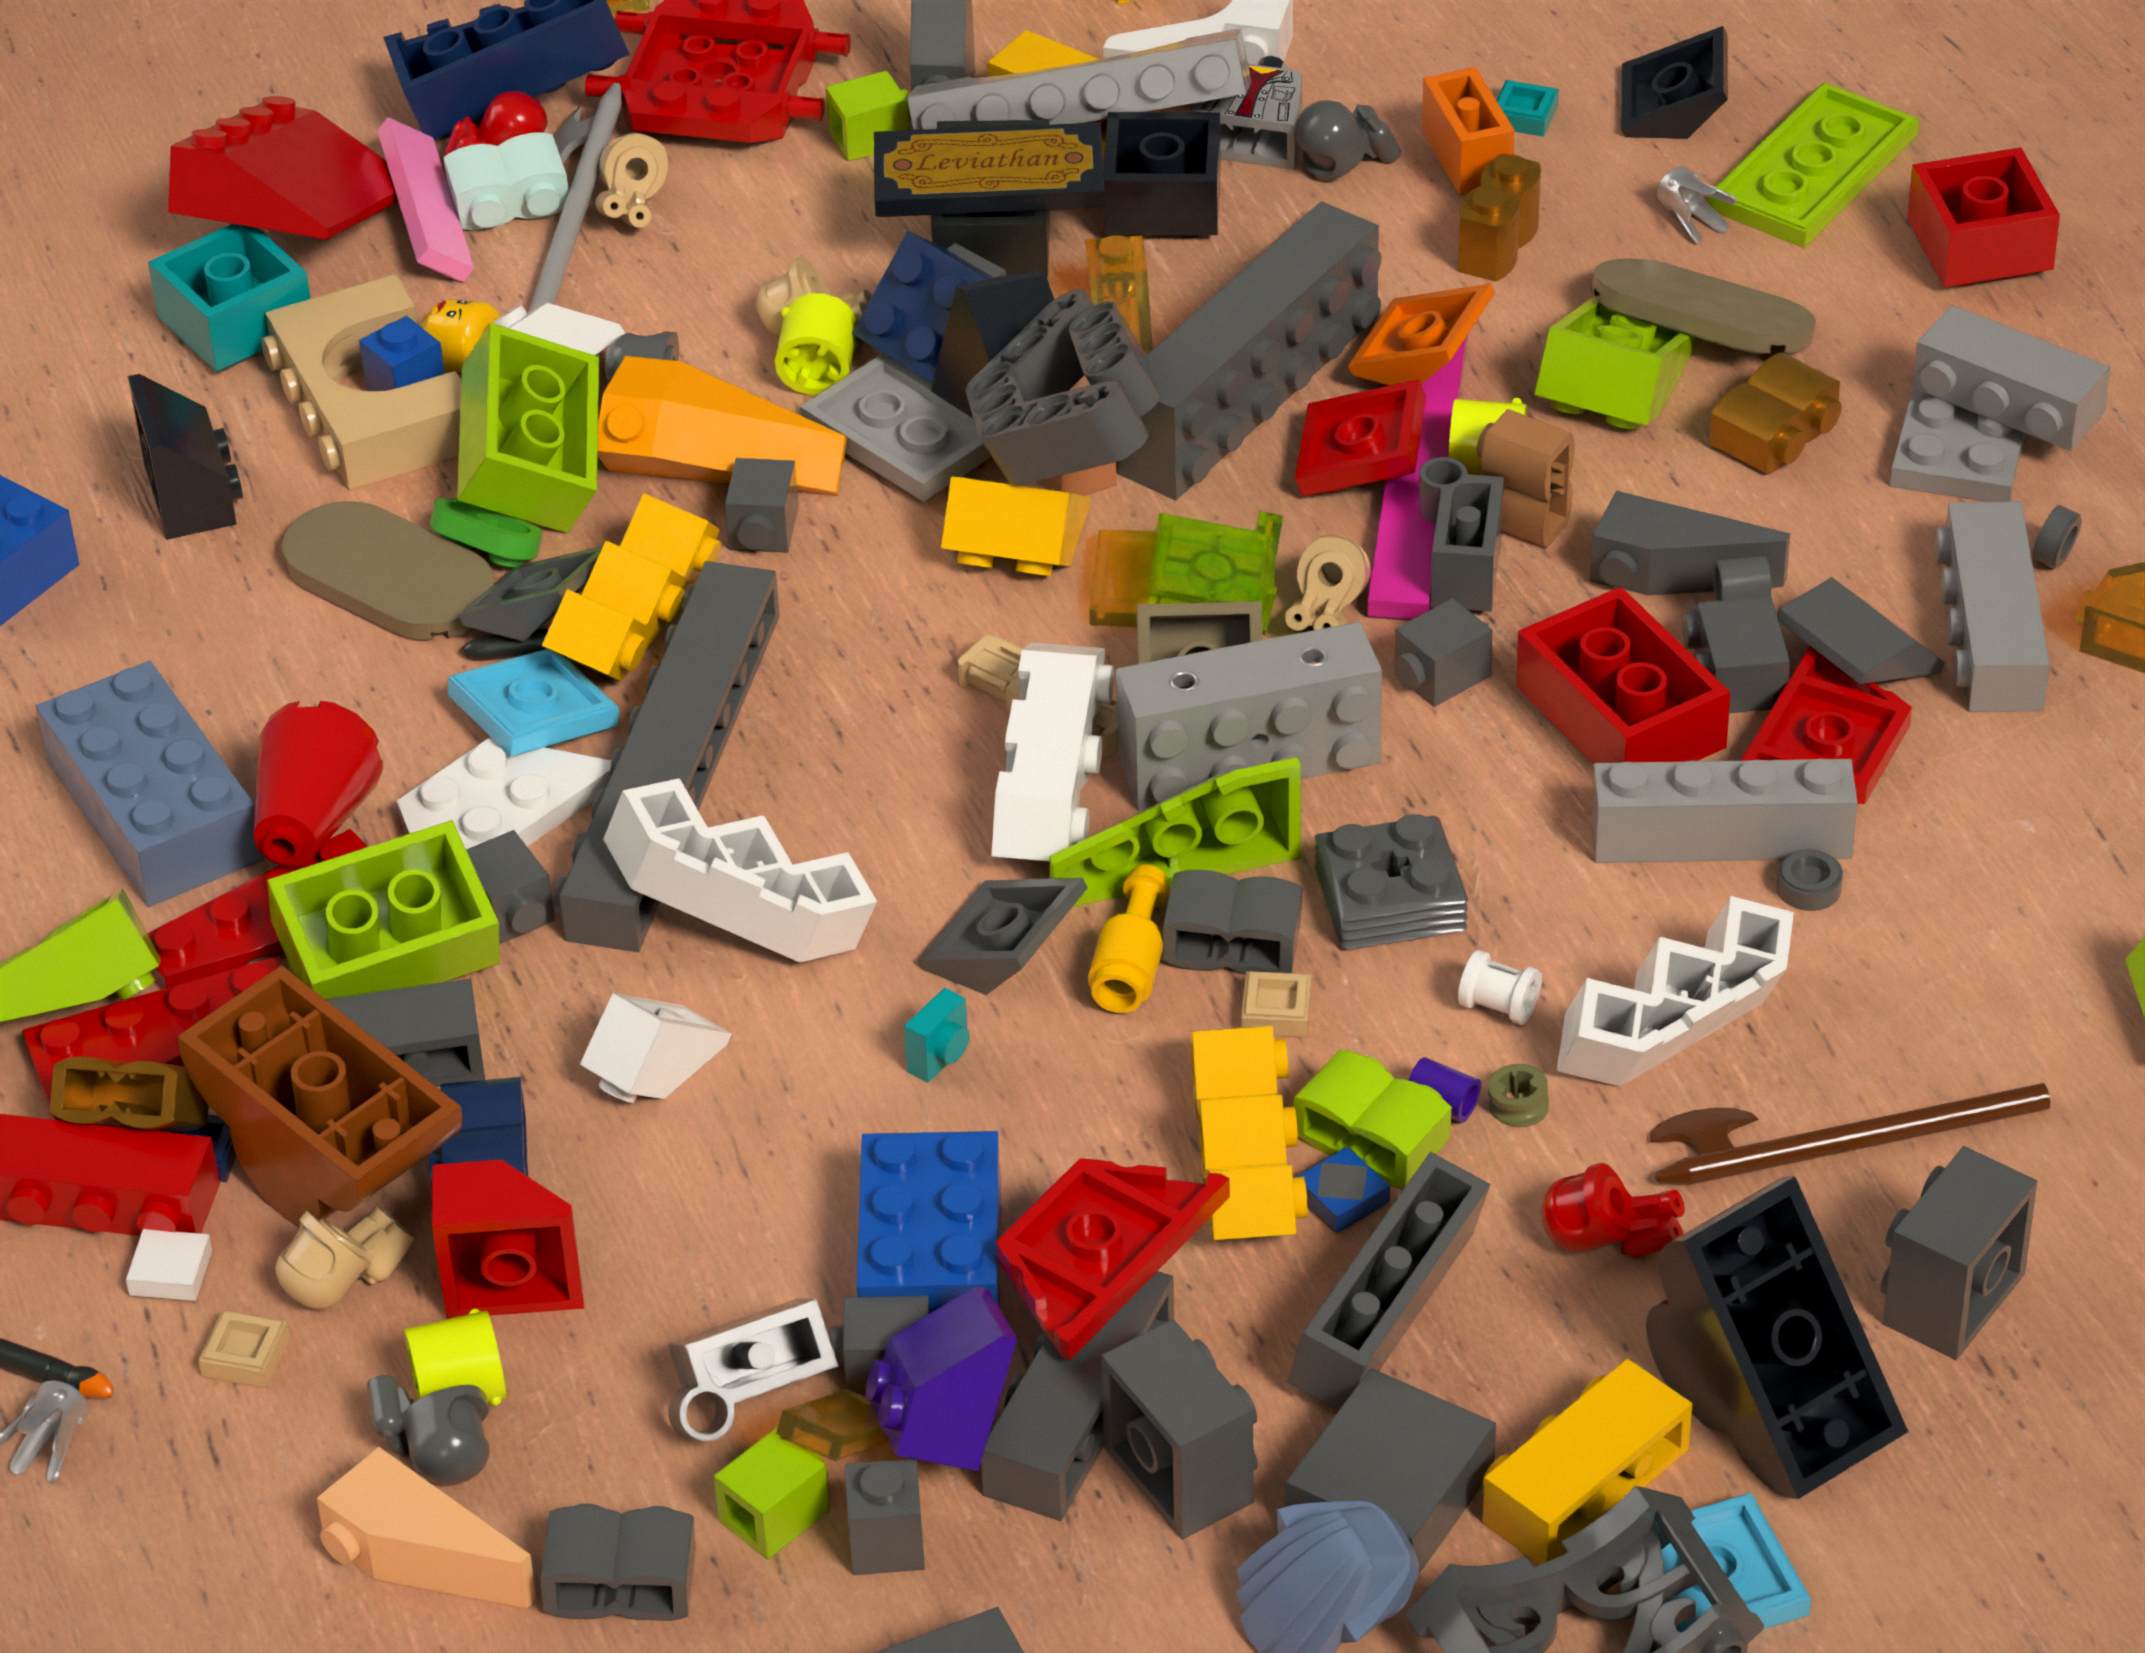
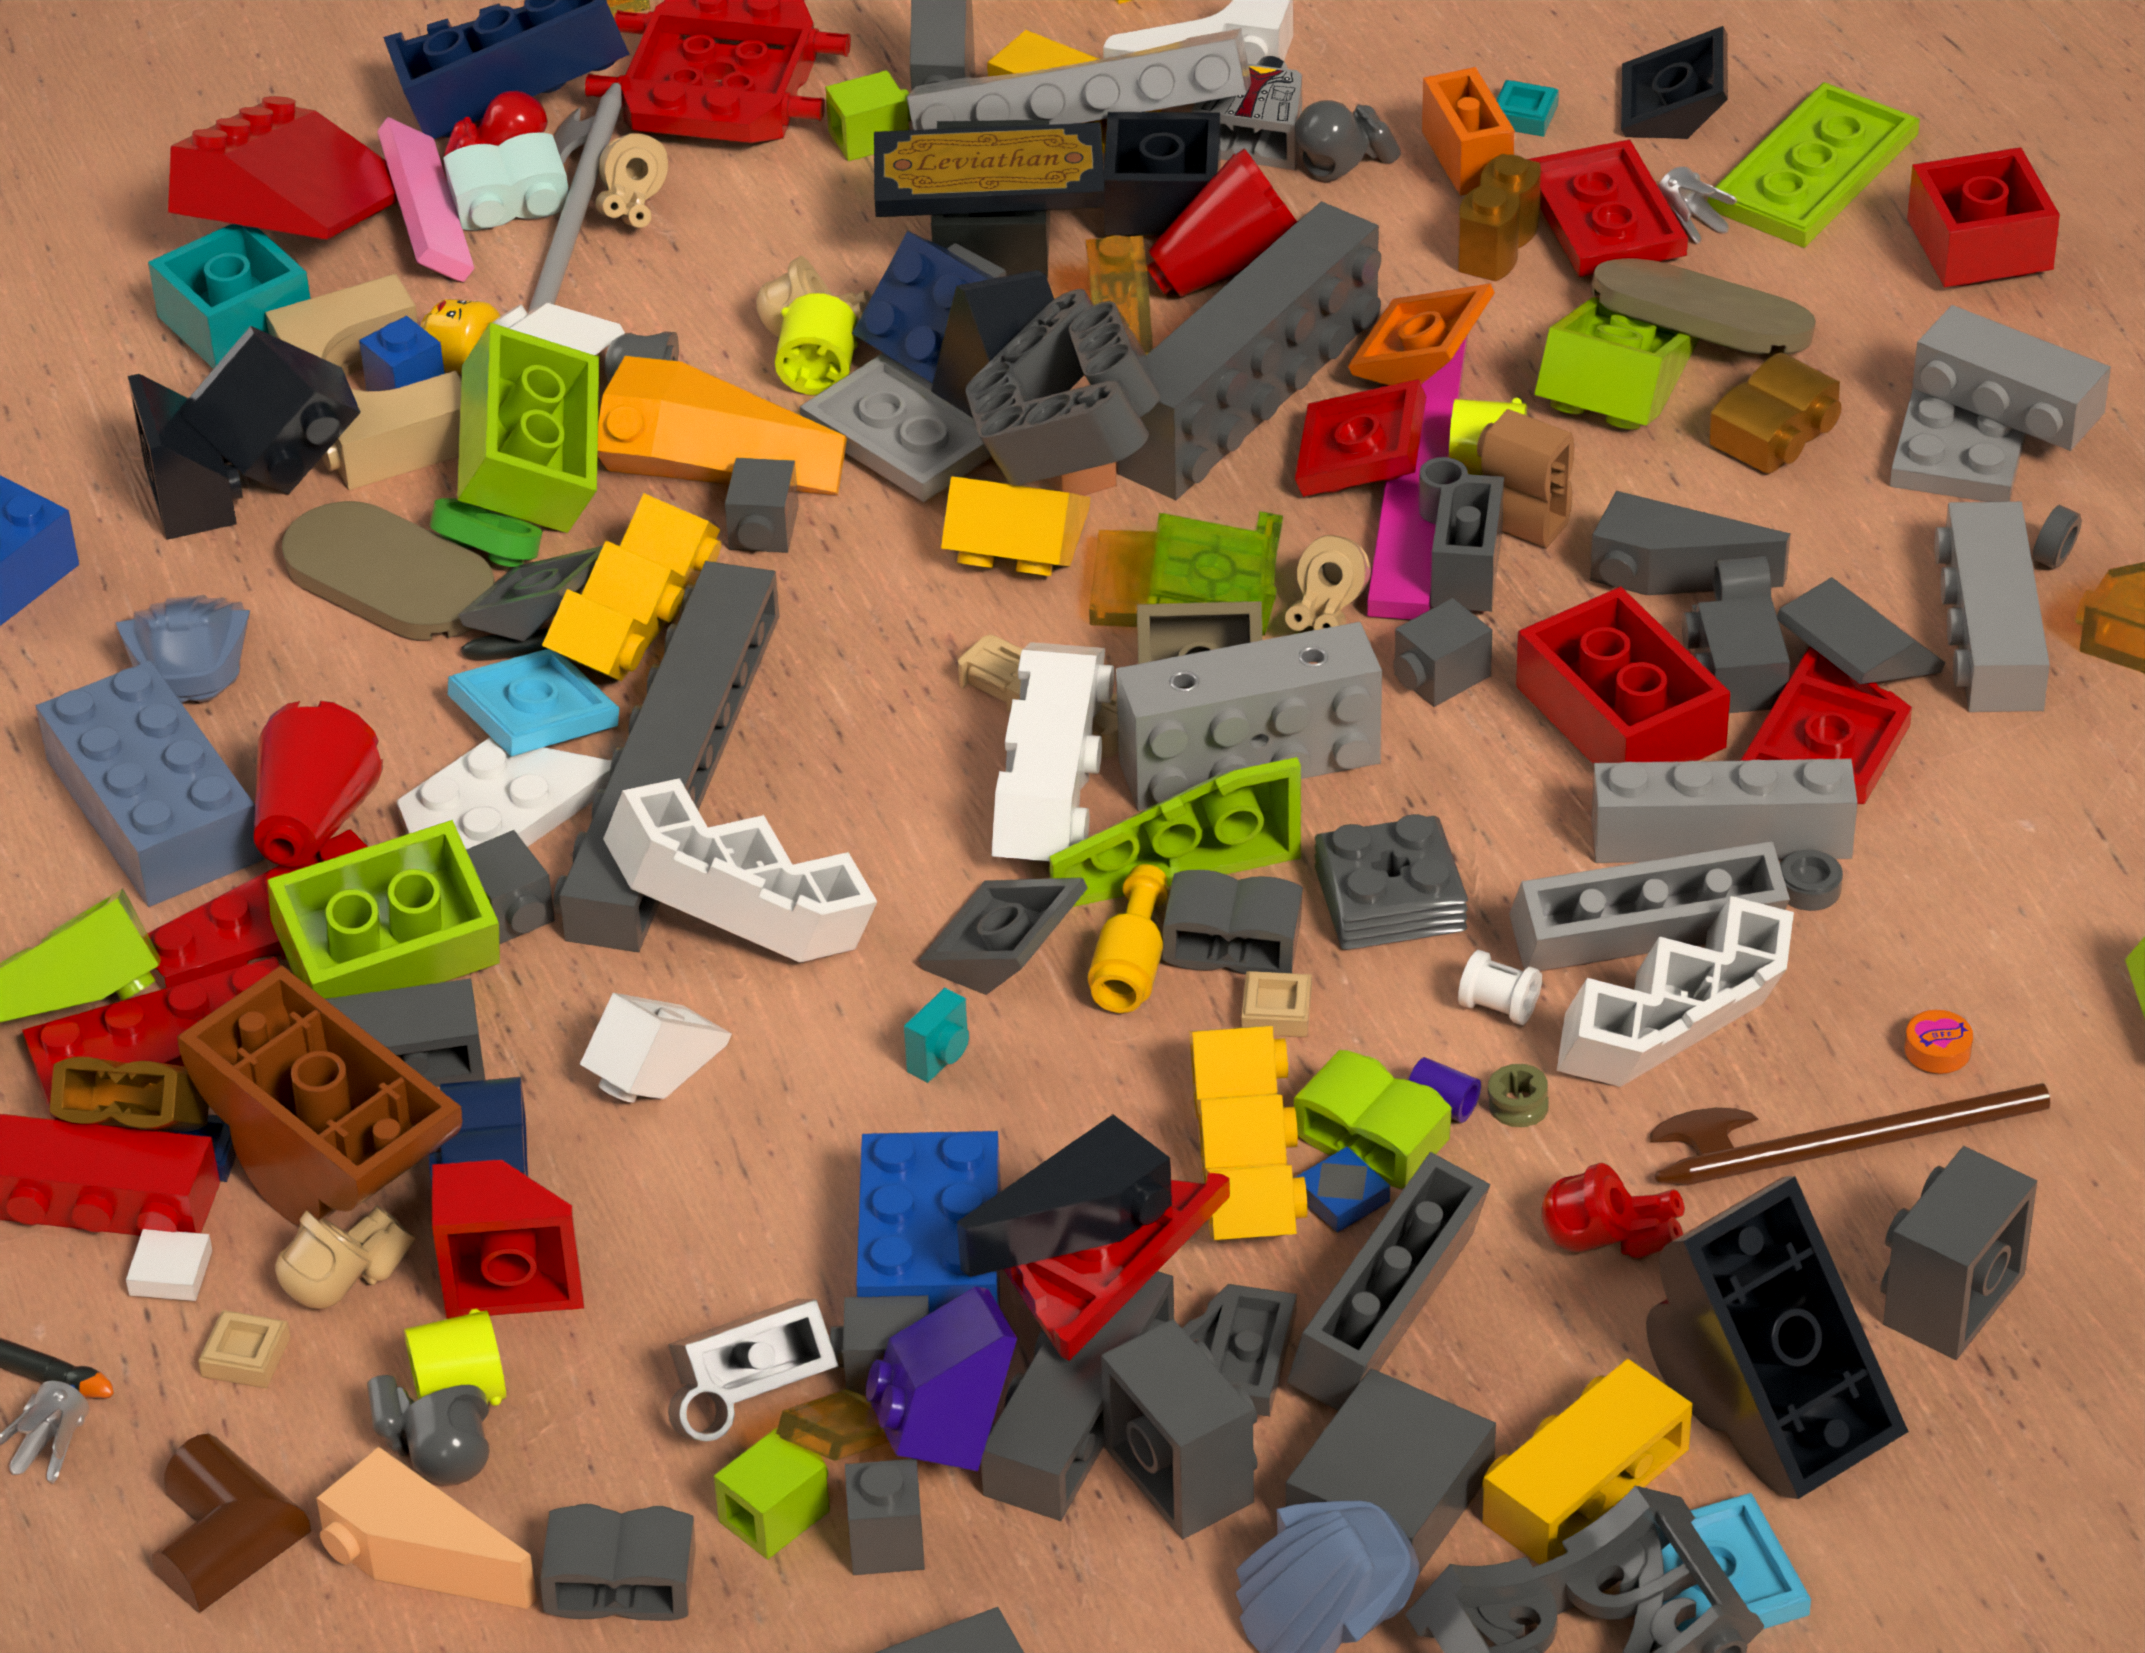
(190, 642): none -> sand blue hair
(238, 1524): none -> reddish brown brick
(272, 408): none -> black slope
(1070, 1203): none -> black slope
(1220, 229): none -> red cone
(1248, 1338): none -> dark grey wing
(1607, 207): none -> red plate
(1632, 905): none -> light grey brick
(1938, 1041): none -> orange tile

